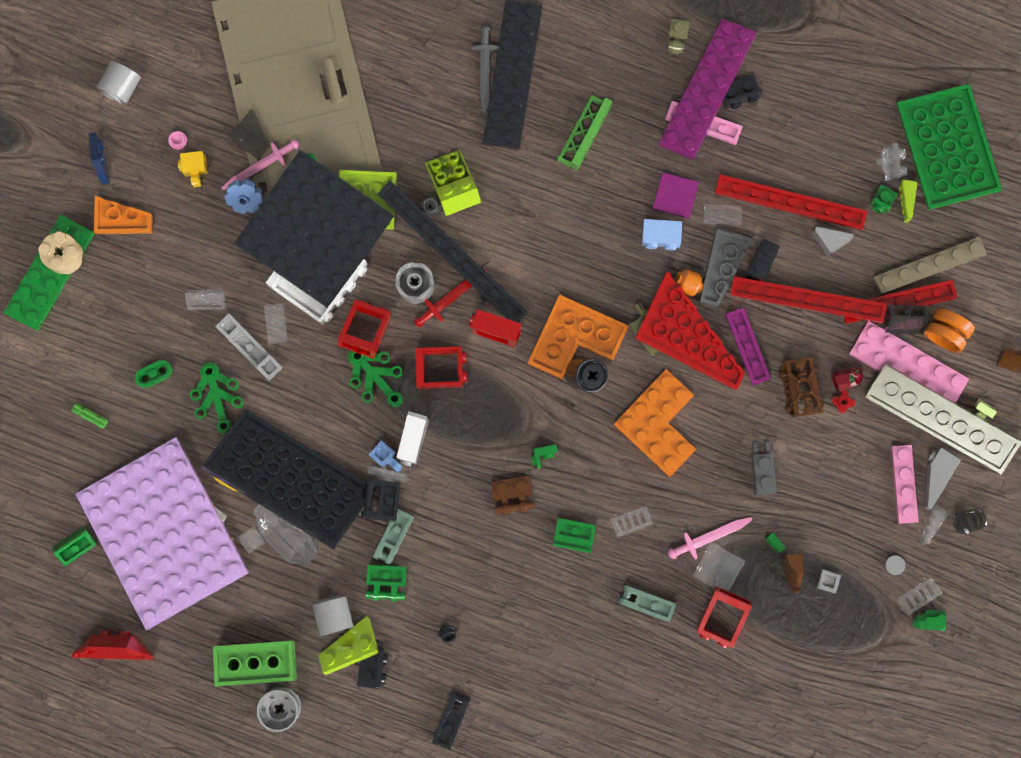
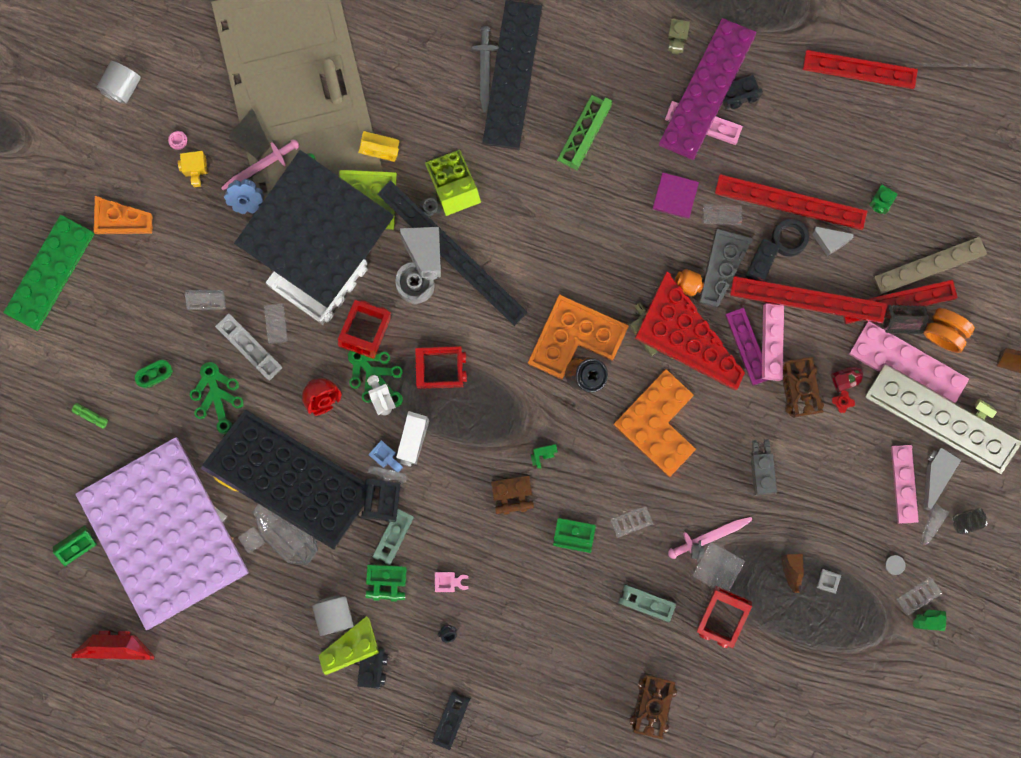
(50, 253): tan brick -> none
(98, 157): dark blue wing -> none
(246, 674): bright green brick -> none
(268, 713): light grey wheel -> none
(320, 395): none -> red cylinder
(379, 146): none -> yellow panel
(380, 396): none -> white piece
(423, 249): none -> light grey slope
(442, 303): red sword -> none
(447, 582): none -> bright pink plate
(495, 328): red window -> none
(643, 702): none -> reddish brown piece
(661, 234): light blue brick -> none
(697, 551): none -> dark grey plate
(772, 342): none -> bright pink plate
(775, 543): green tile -> none
(800, 227): none -> black tyre
(860, 69): none -> red plate
(890, 162): clear hips -> none
(907, 196): lime slope -> none
(948, 147): green plate -> none

